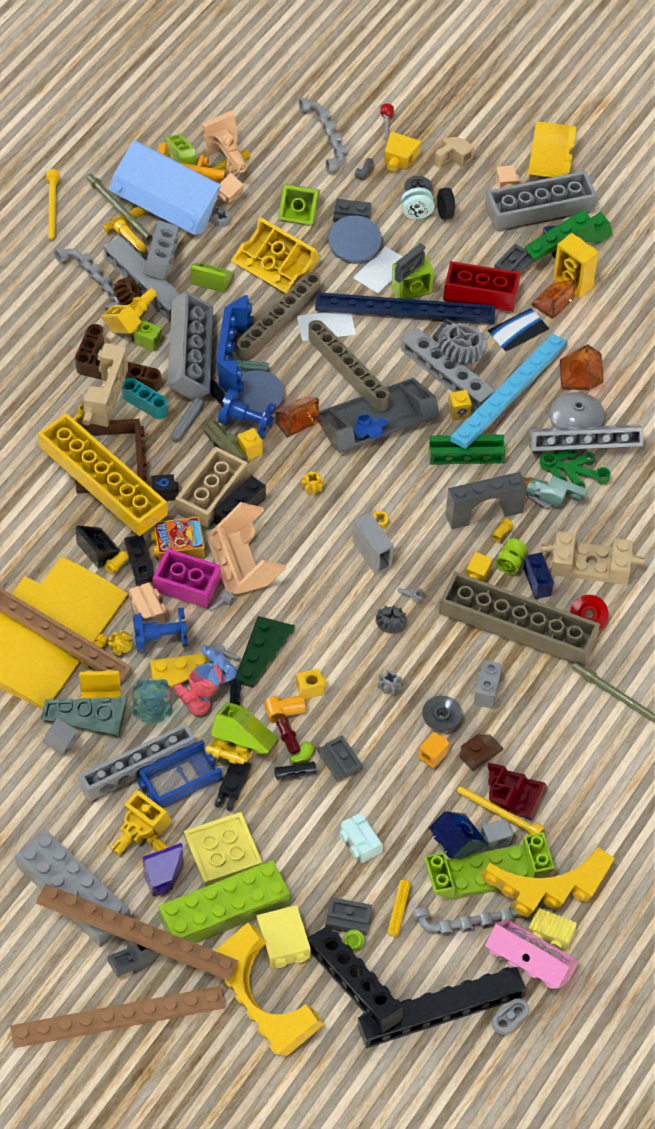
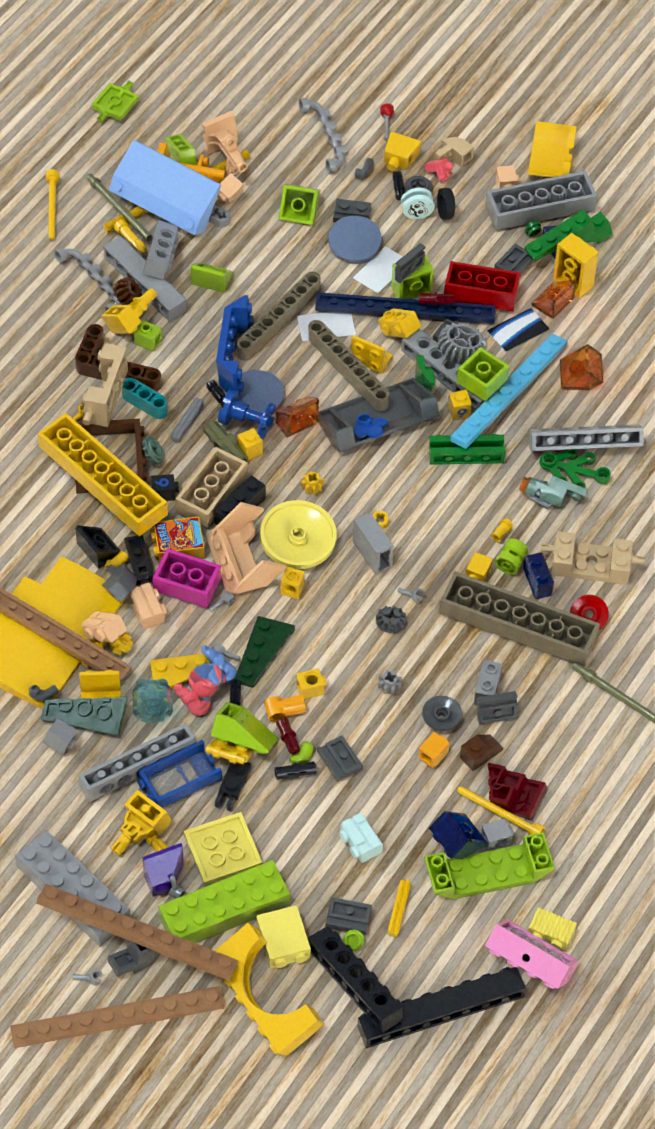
(42, 695): none -> dark grey arm
(89, 977): none -> light grey hand
(103, 626): none -> light nougat brick
(115, 101): none -> lime plate
(120, 582): none -> dark grey brick
(152, 450): none -> sand green gear
(152, 630): blue piece -> none
(176, 890): none -> light grey hand
(190, 346): light grey brick -> none
(253, 365): sand green axle -> none
(276, 256): yellow piece -> none
(292, 582): none -> yellow brick
(298, 534): none -> light yellow dish
(370, 354): none -> yellow bracket
(398, 184): none -> black axle
(399, 323): none -> yellow brick
(423, 373): none -> green slope
(434, 298): none -> dark red axle
(442, 168): none -> coral piece
(463, 498): dark grey arch -> none
(466, 922): light grey bar -> none
(482, 374): none -> lime brick
(497, 707): none -> dark grey plate
(509, 1017): light grey plate -> none
(533, 228): none -> green plate
(554, 890): yellow arch -> none
(566, 414): light grey dish -> none

